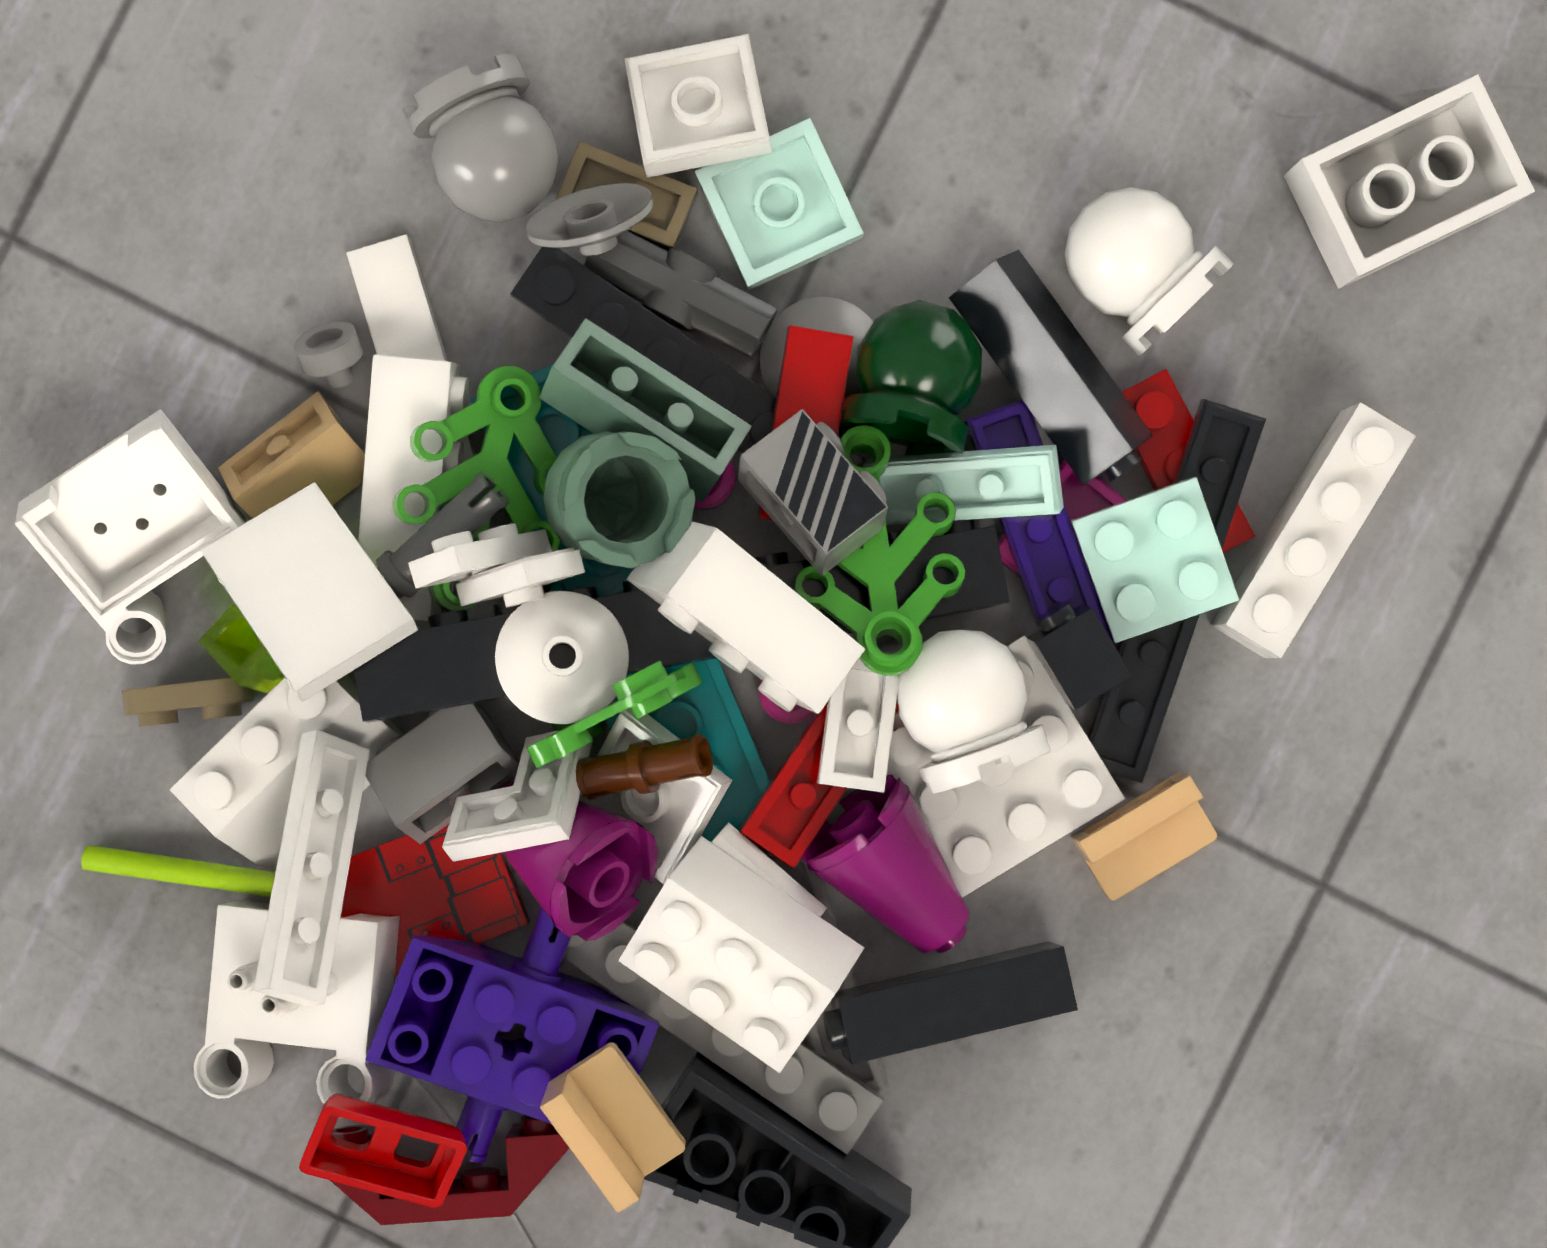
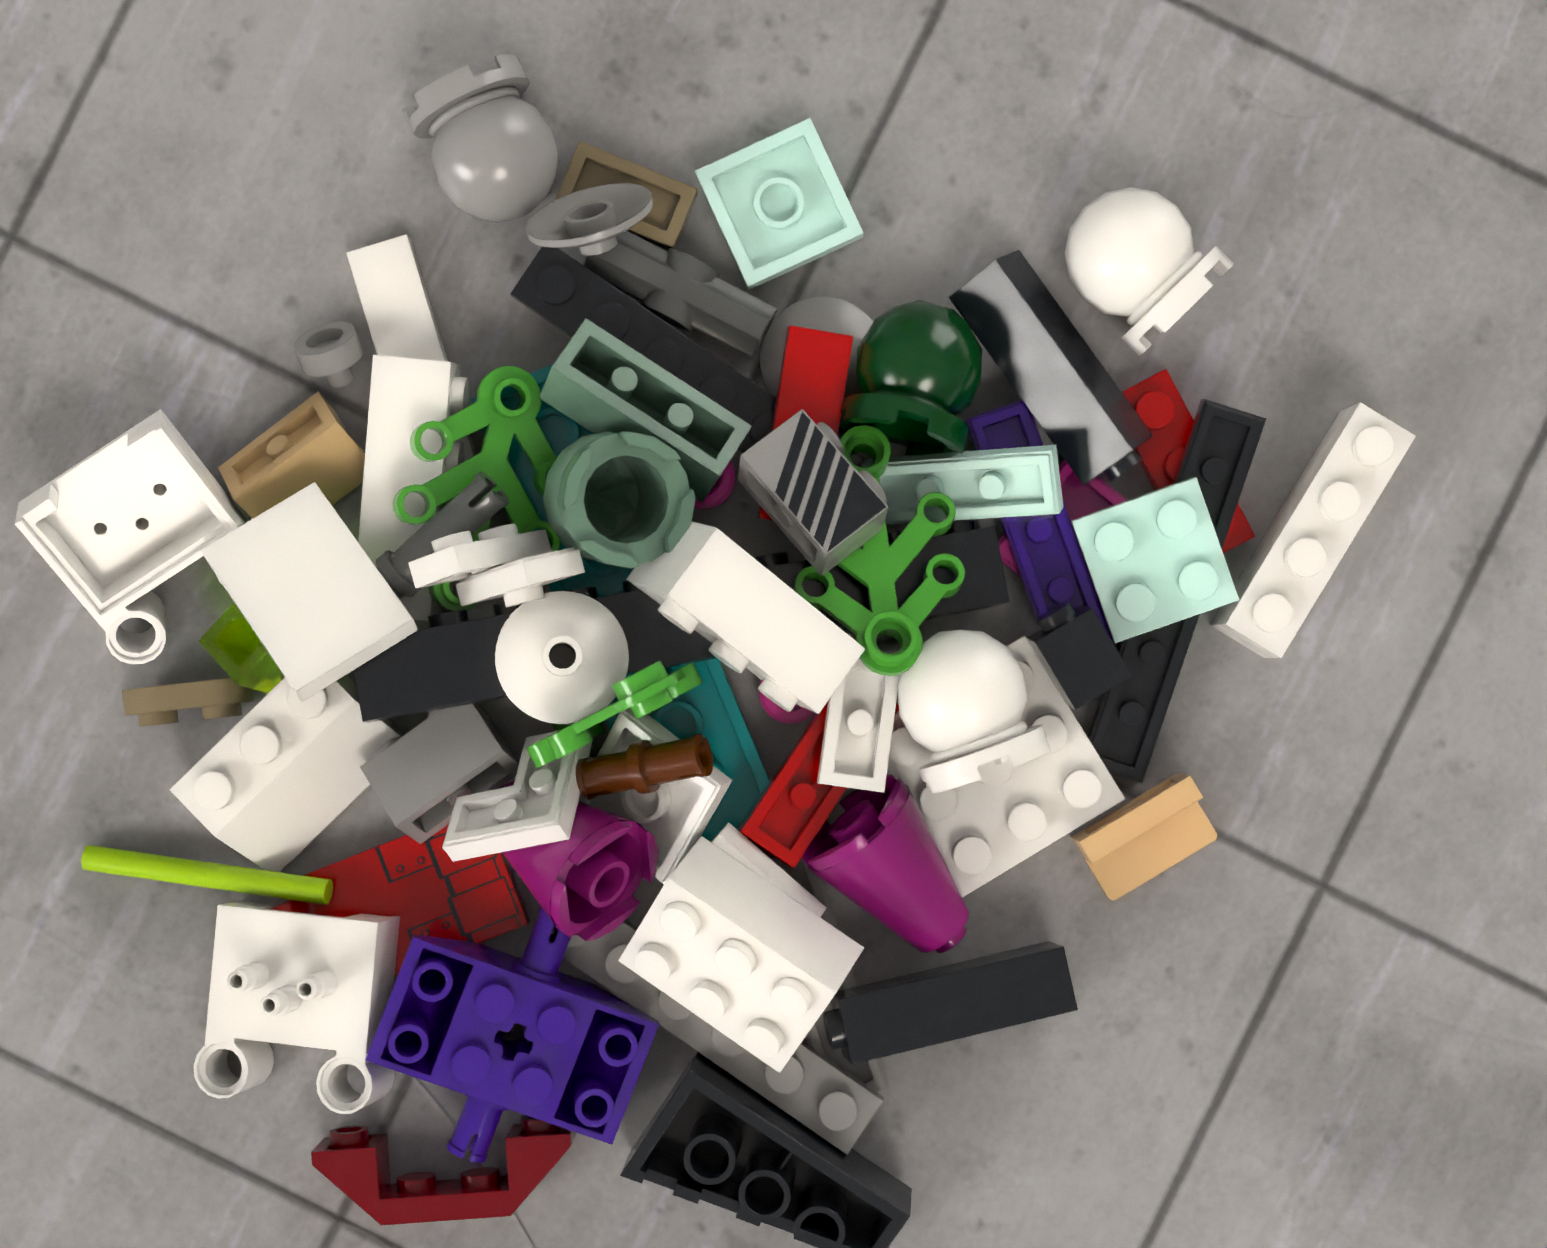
(312, 870): white plate -> none
(375, 1163): red piece -> none
(611, 1124): tan panel -> none
(697, 106): white tile -> none
(1408, 181): white brick -> none

